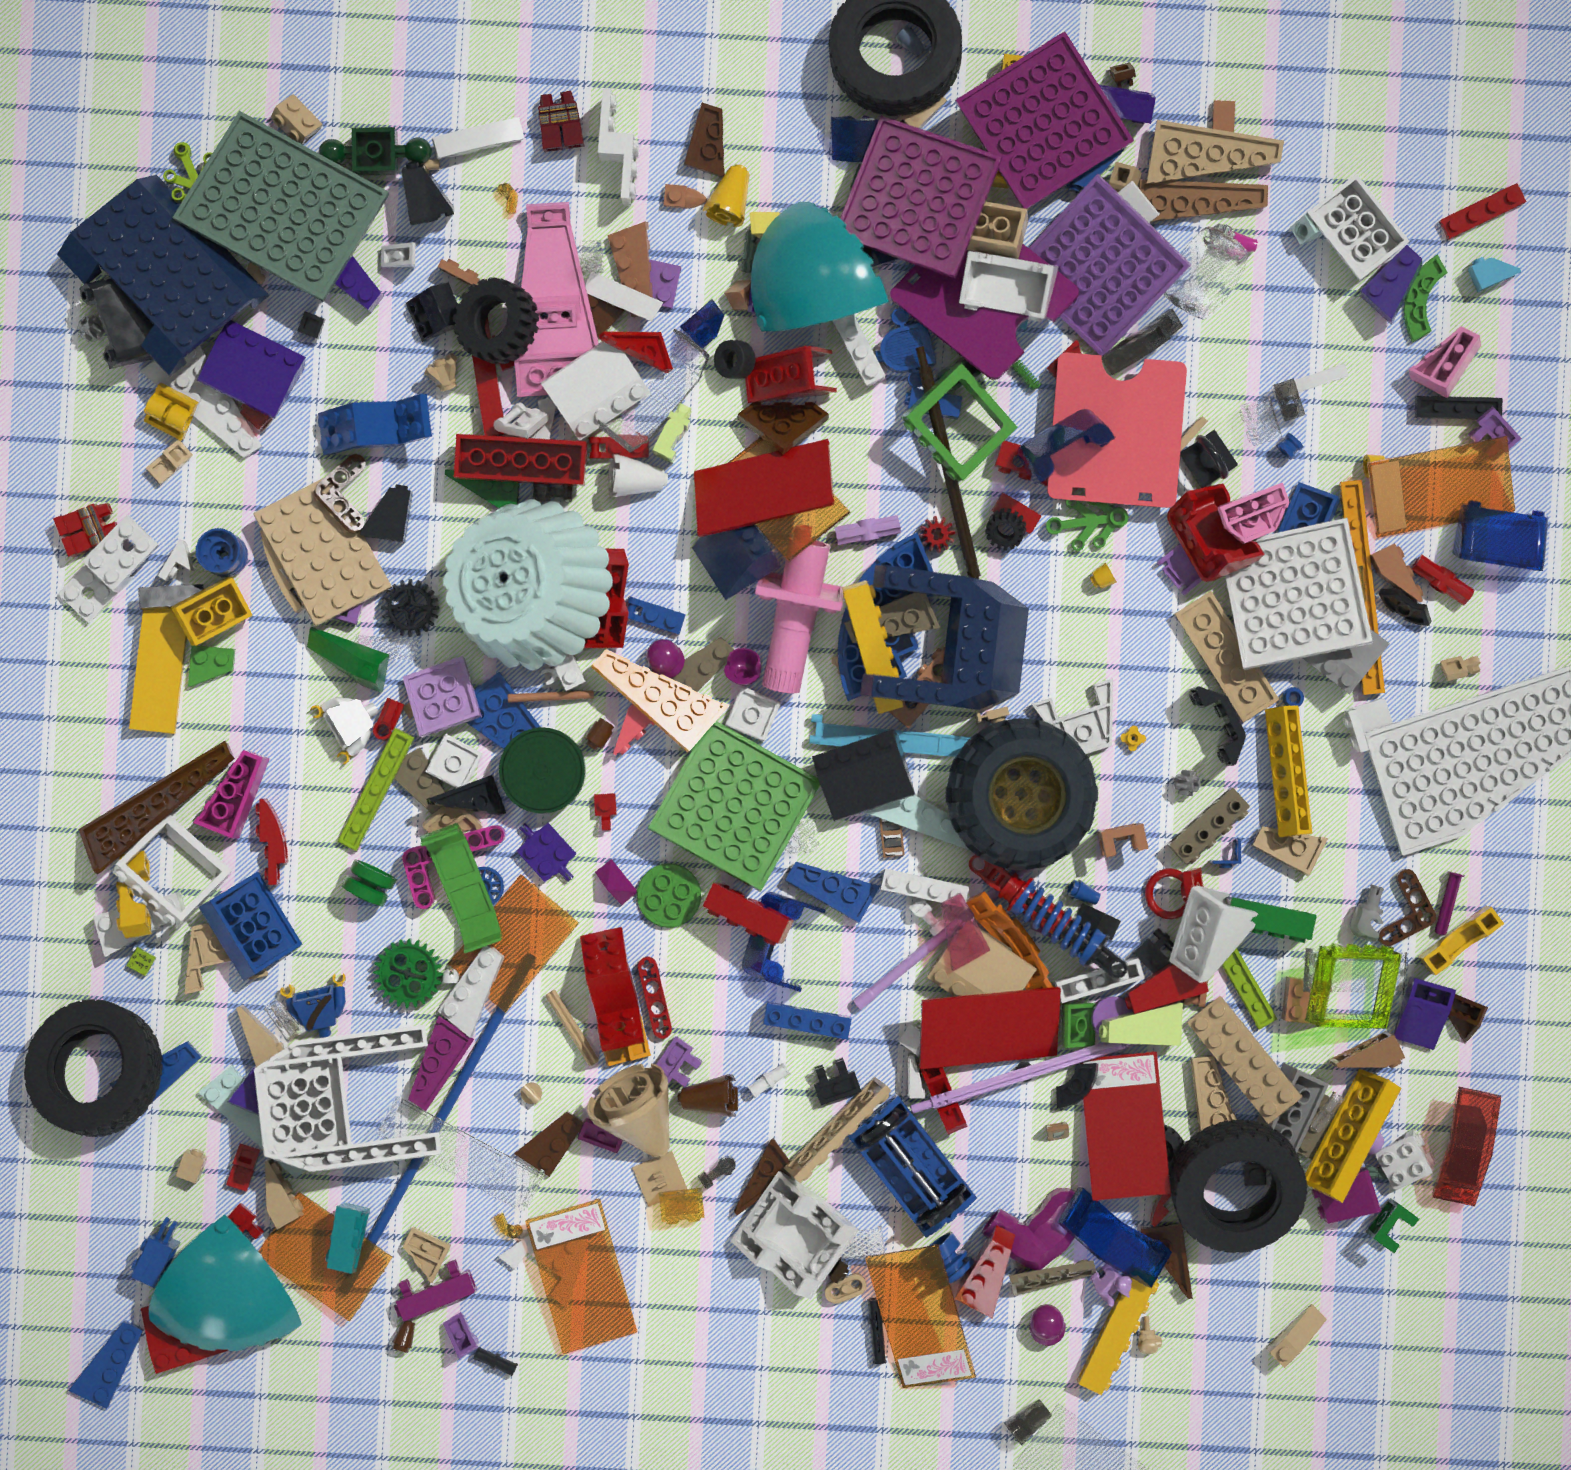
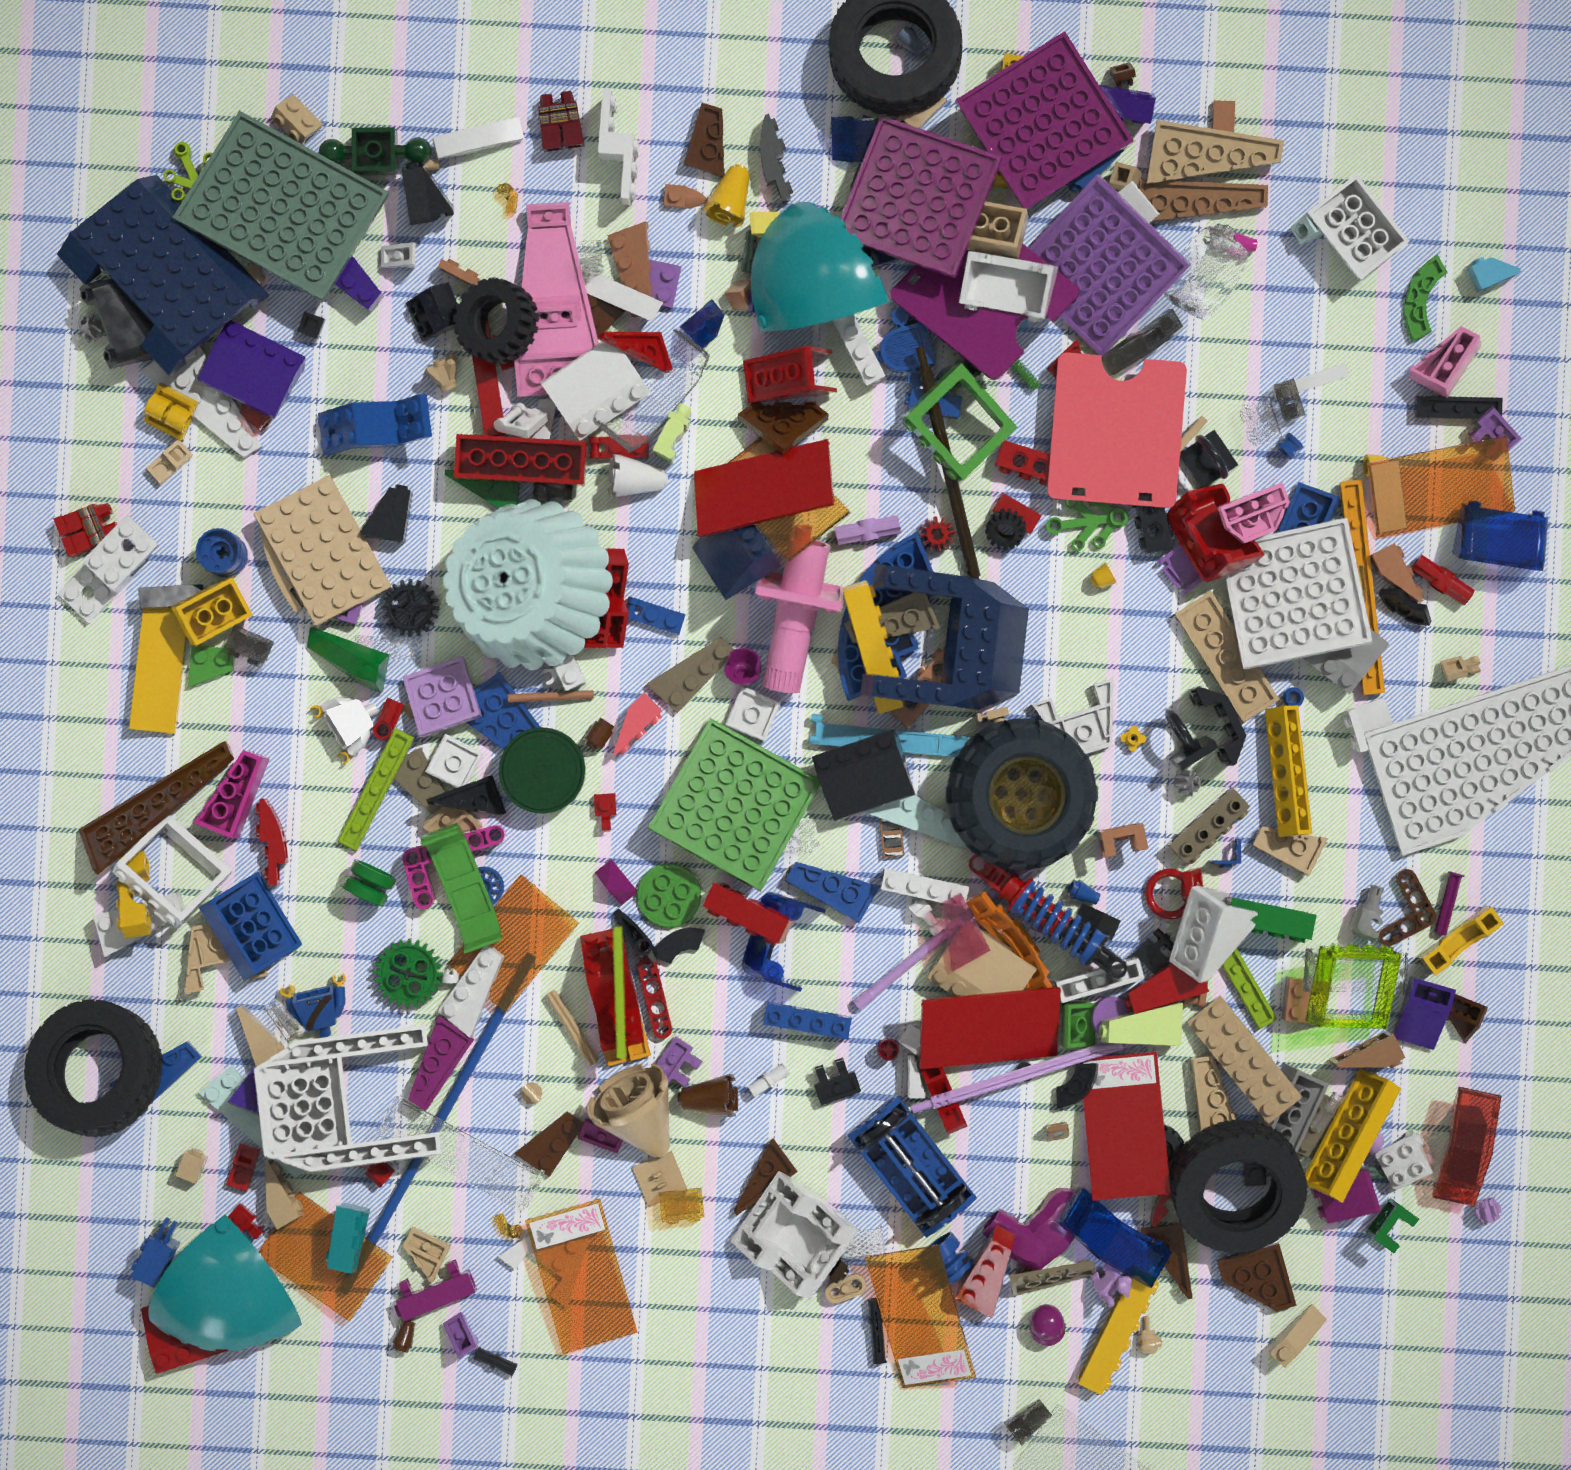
(106, 1370): blue wing -> none
(141, 961): lime tile -> none
(179, 555): white slope -> none
(248, 645): none -> clear smoke bracket
(334, 495): beam -> none
(378, 1173): none -> red plate
(546, 852): dark purple plate -> none
(619, 992): none -> lime tile
(637, 938): none -> black piece
(665, 658): magenta helmet -> none
(667, 703): wing -> none
(679, 941): none -> black tile
(725, 1167): clear smoke leg -> none
(745, 359): black tyre -> none
(772, 150): none -> dark grey slope
(837, 1129): tan plate -> none
(888, 1049): none -> dark red wheel
(1037, 451): clear blue windscreen -> none
(1162, 540): none -> black brick
(1191, 748): none -> black tile
(1260, 1276): none -> reddish brown plate
(1391, 285): dark purple wedge -> none
(1482, 211): red plate -> none
(1487, 1210): none -> lavender gear

